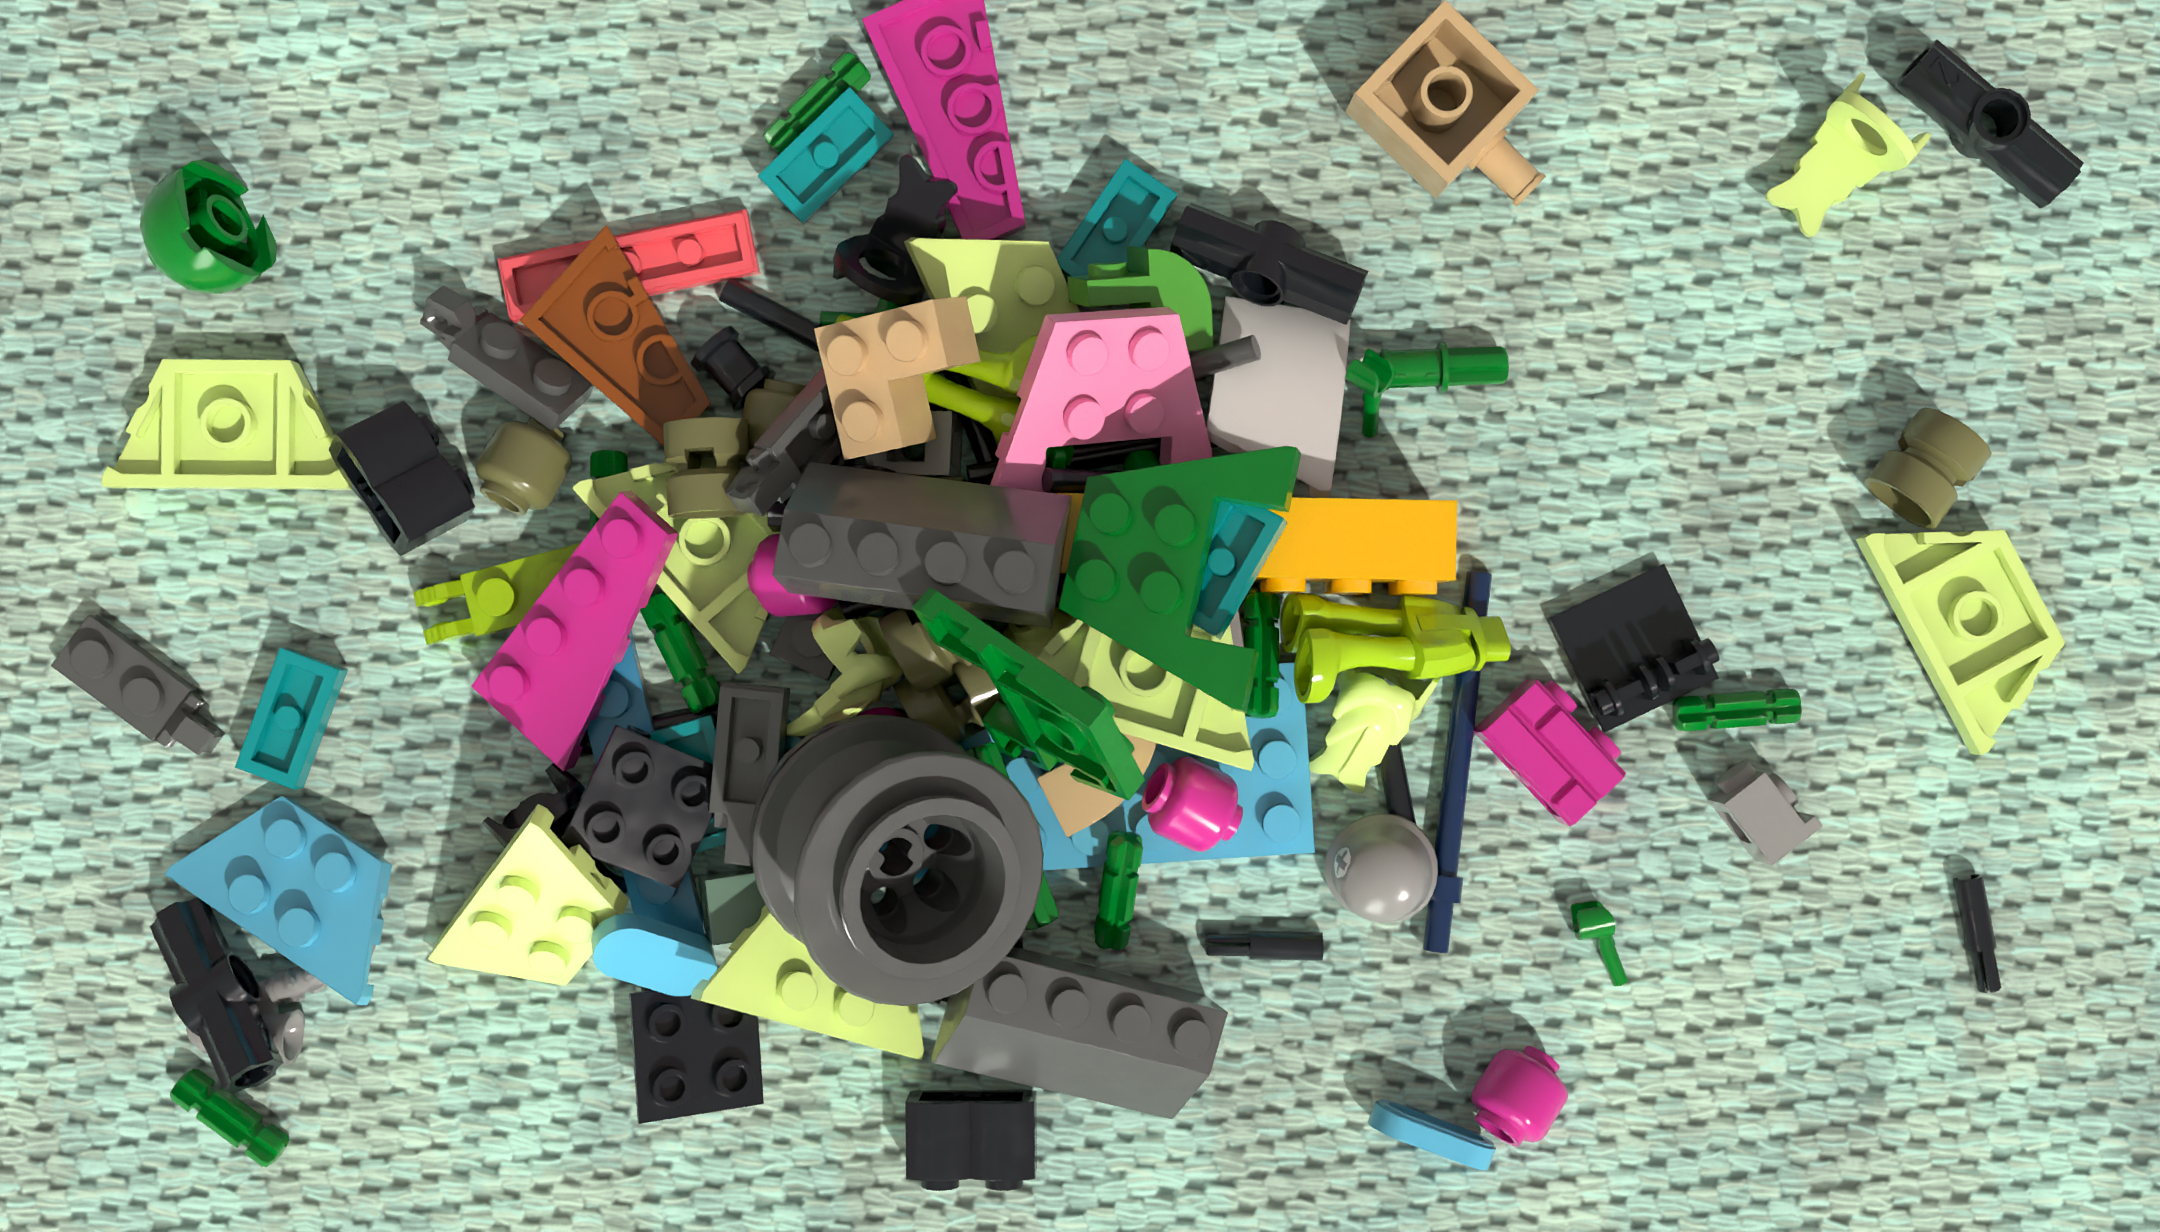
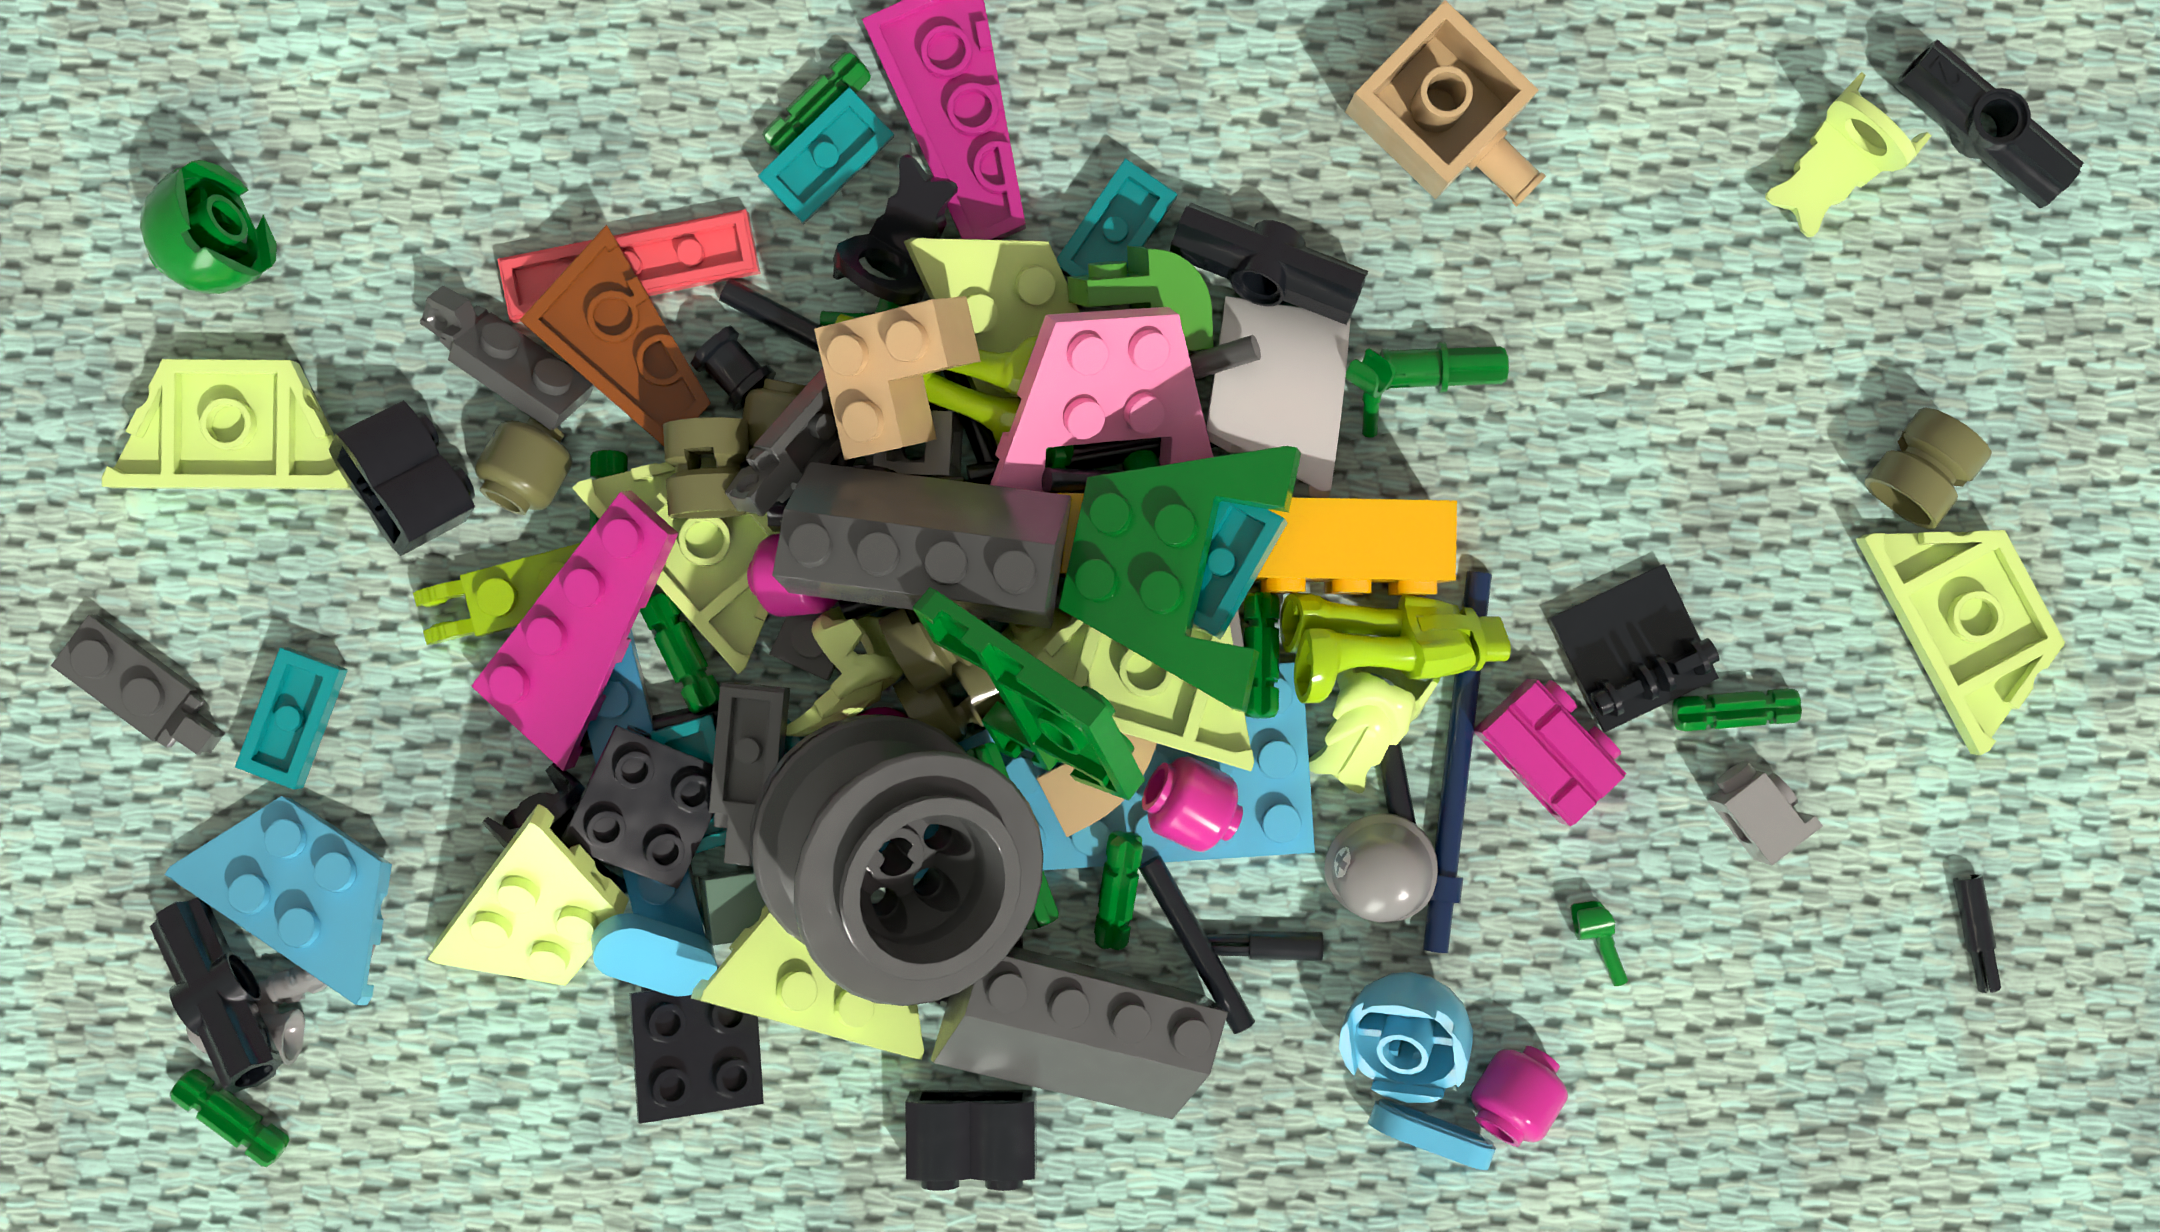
(1196, 944): none -> black bar
(1408, 1037): none -> medium azure cylinder

